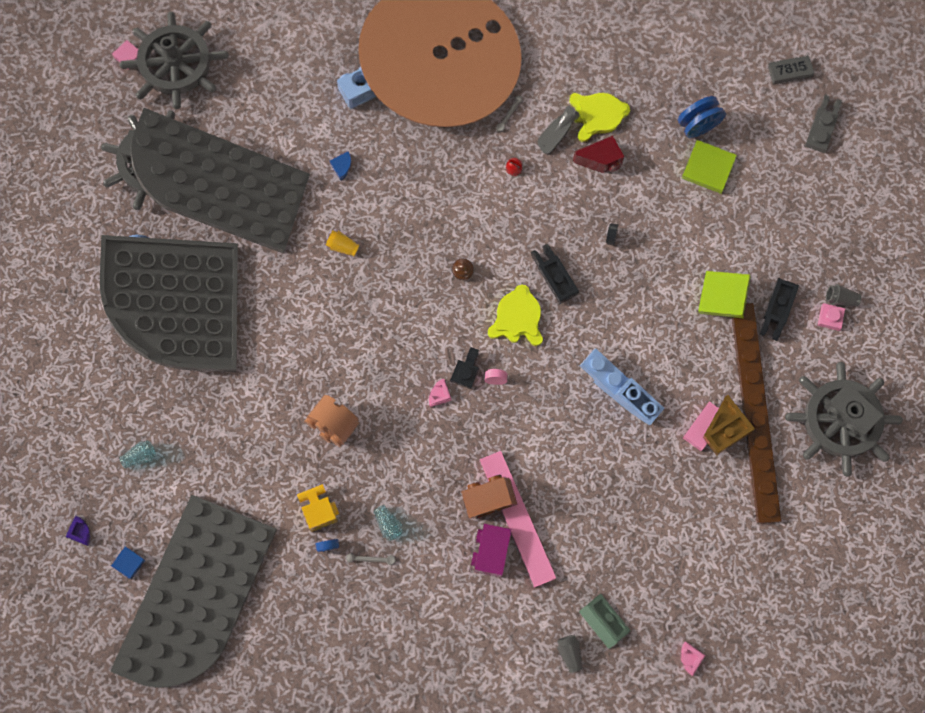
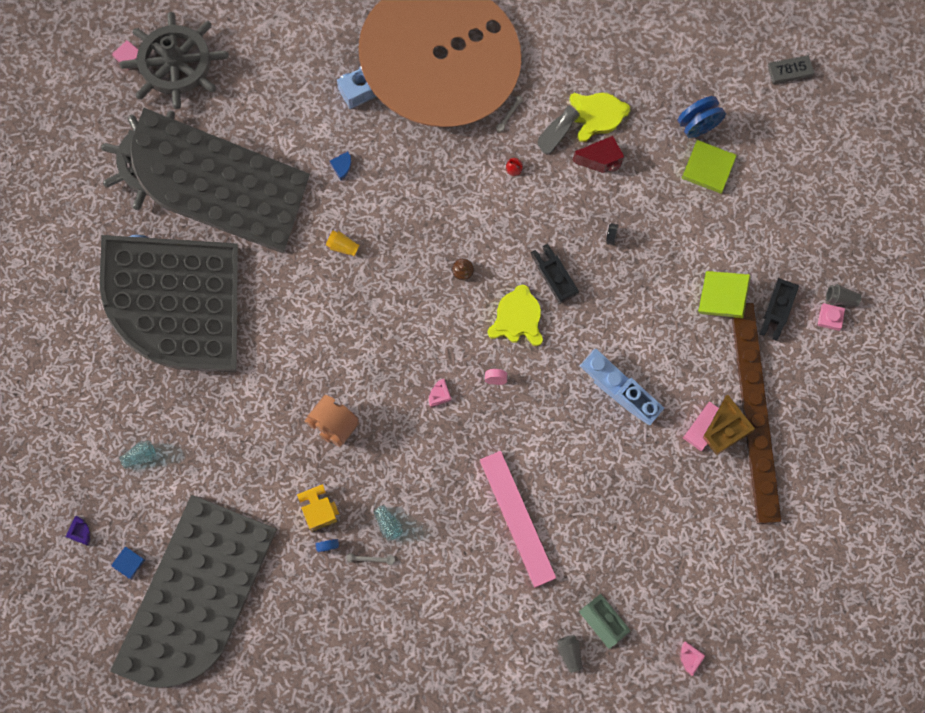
(466, 372): black plate -> none
(490, 496): piece -> none
(492, 550): magenta piece -> none
(823, 126): dark grey hinge -> none
(851, 411): dark grey piece -> none

